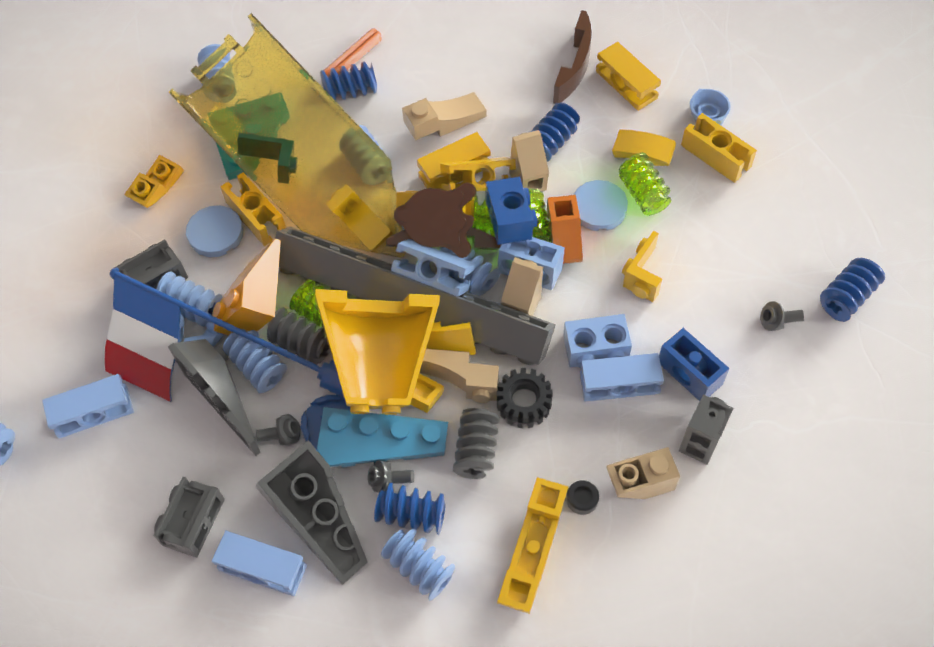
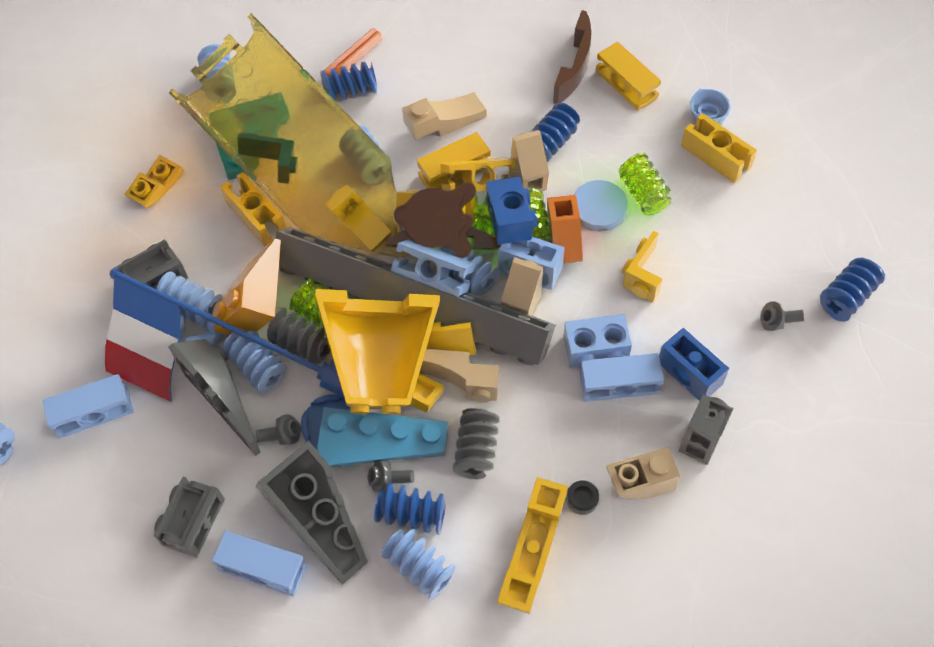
(214, 231): light blue tile -> none
(524, 381): black tyre -> none
(655, 146): yellow slope -> none

